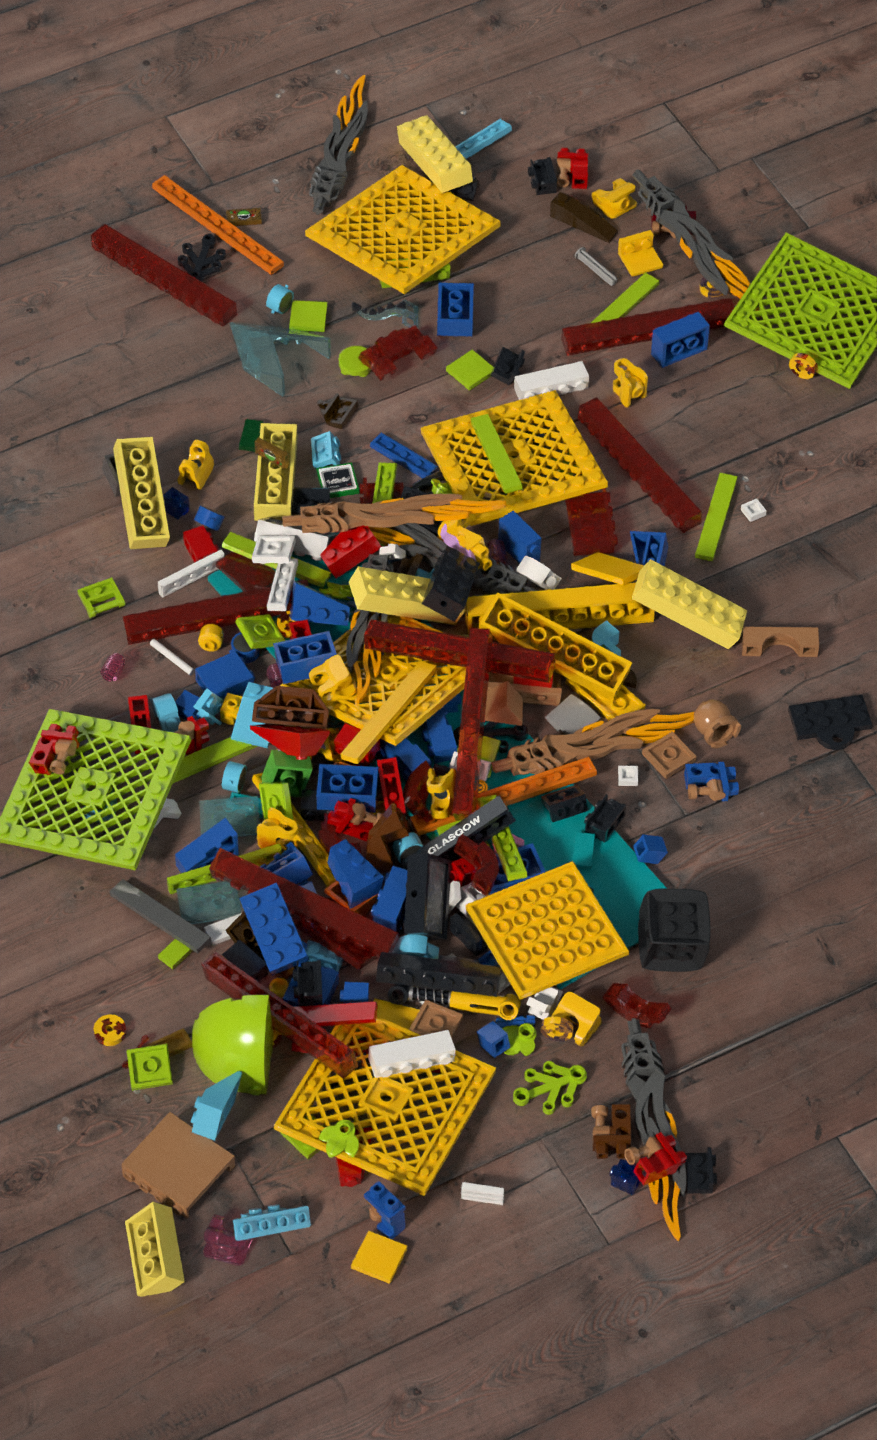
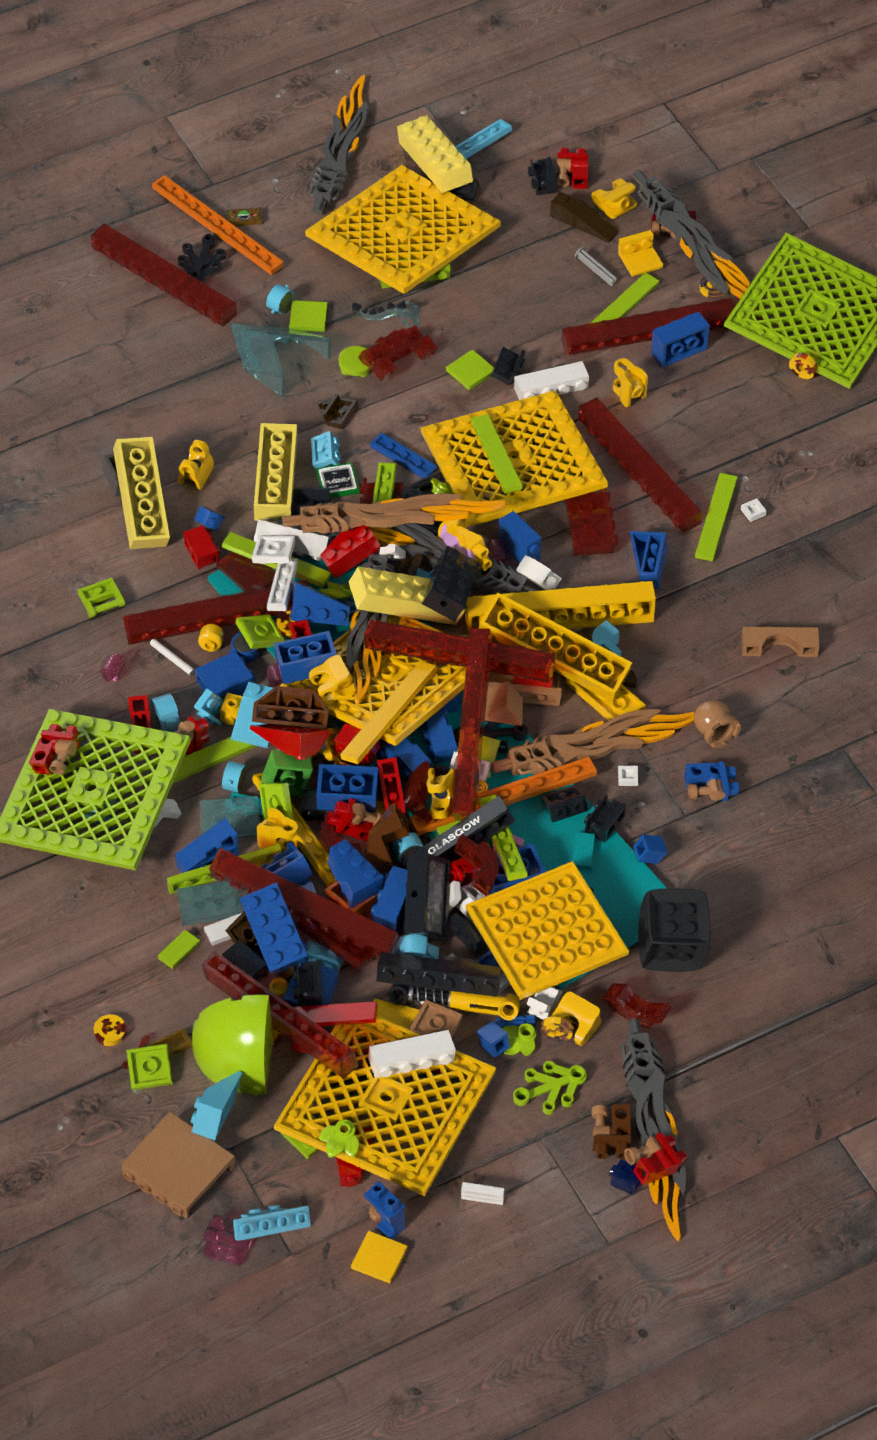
(154, 1250): light yellow slope -> none
(160, 916): dark grey tile -> none
(176, 503): clear blue brick -> none
(185, 705): blue brick -> none
(189, 574): white tile -> none
(249, 435): dark green tile -> none
(271, 453): pearl gold tile -> none
(354, 992): blue brick -> none
(455, 309): blue brick -> none
(572, 715): light grey slope -> none
(608, 568): yellow tile -> none
(669, 755): medium nougat plate -> none
(689, 604): light yellow brick -> none
(700, 1172): black bracket -> none
(830, 720): black plate -> none

